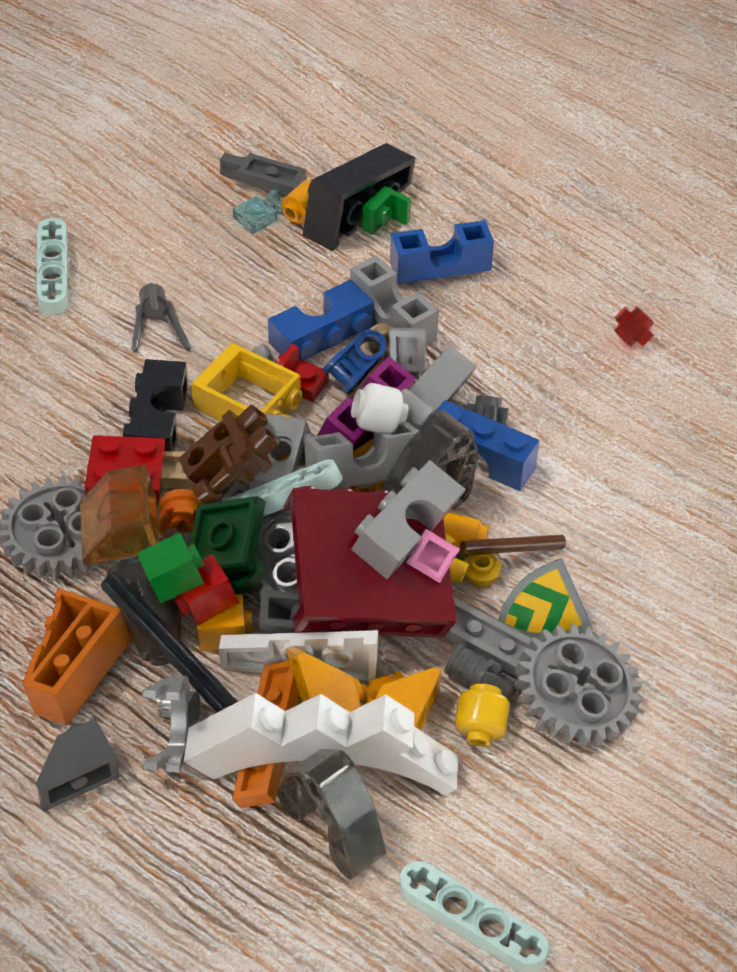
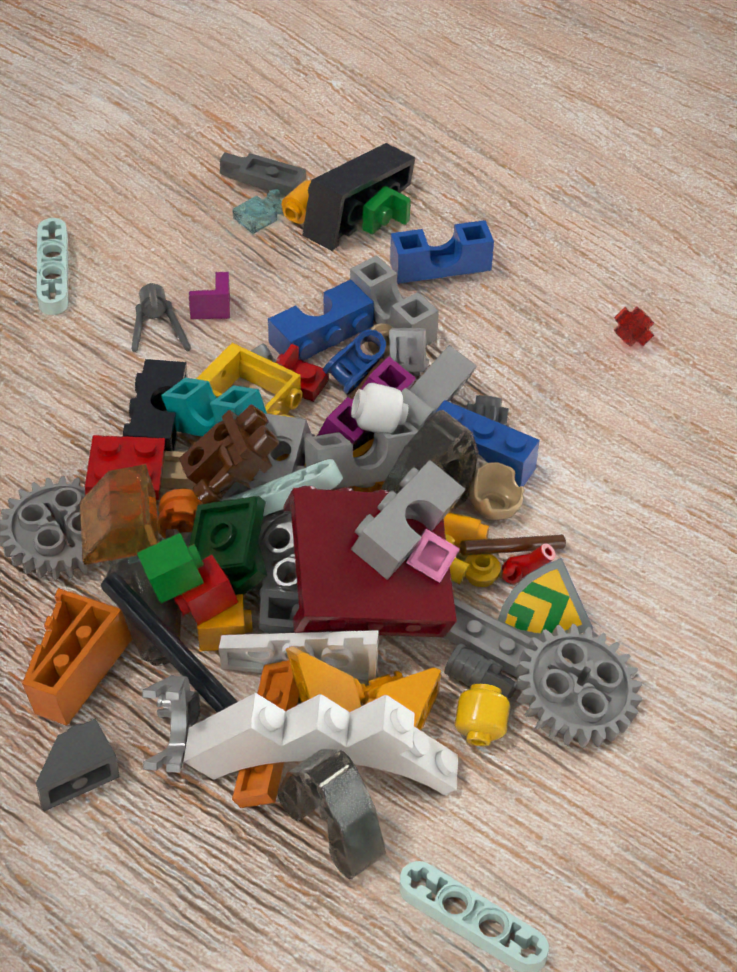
(199, 408): none -> teal arch
(211, 303): none -> magenta panel
(495, 491): none -> tan hair
(519, 566): none -> red arm

